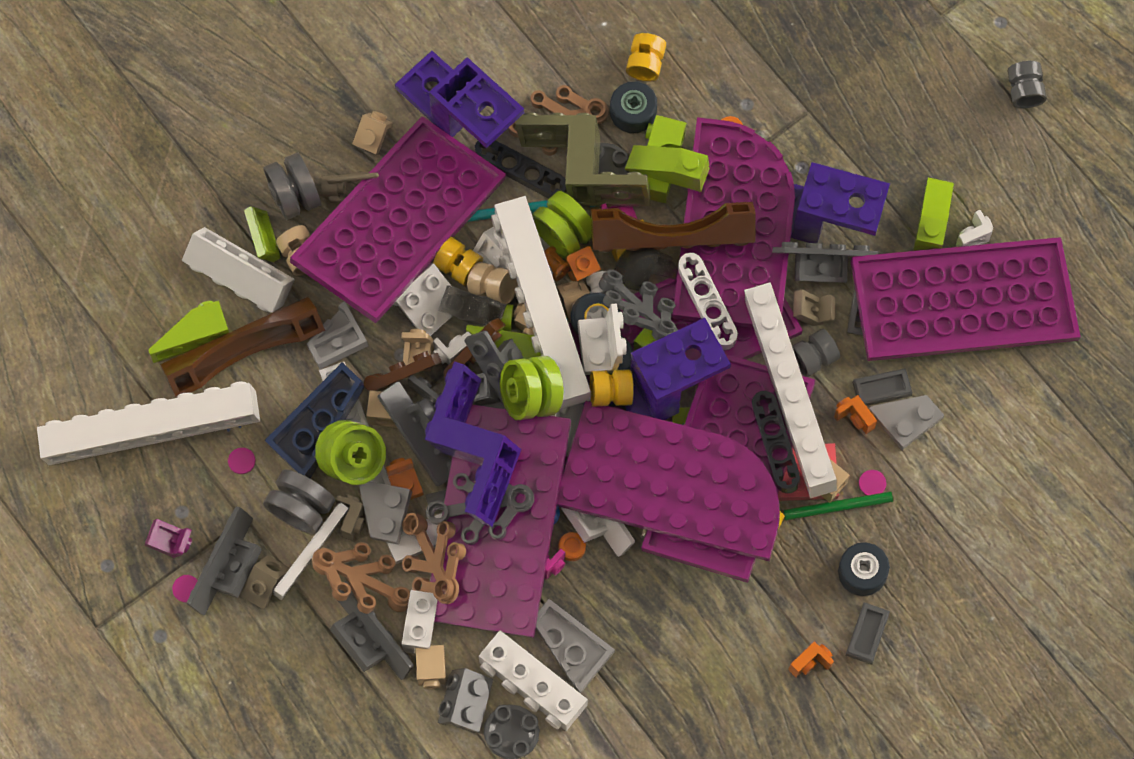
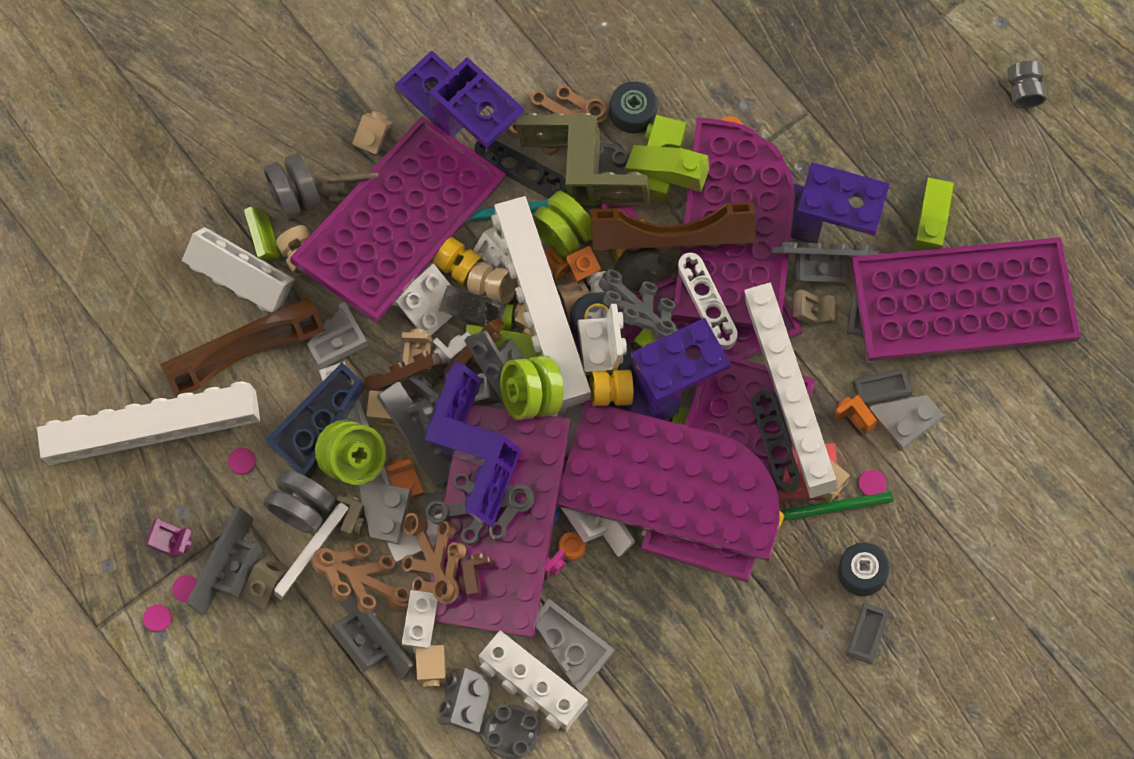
(157, 618): none -> dark pink piece
(193, 330): lime slope -> none
(470, 580): none -> reddish brown bracket
(646, 57): yellow wheel -> none
(805, 662): orange bracket -> none
(817, 351): dark grey wheel -> none
(978, 235): white bracket -> none

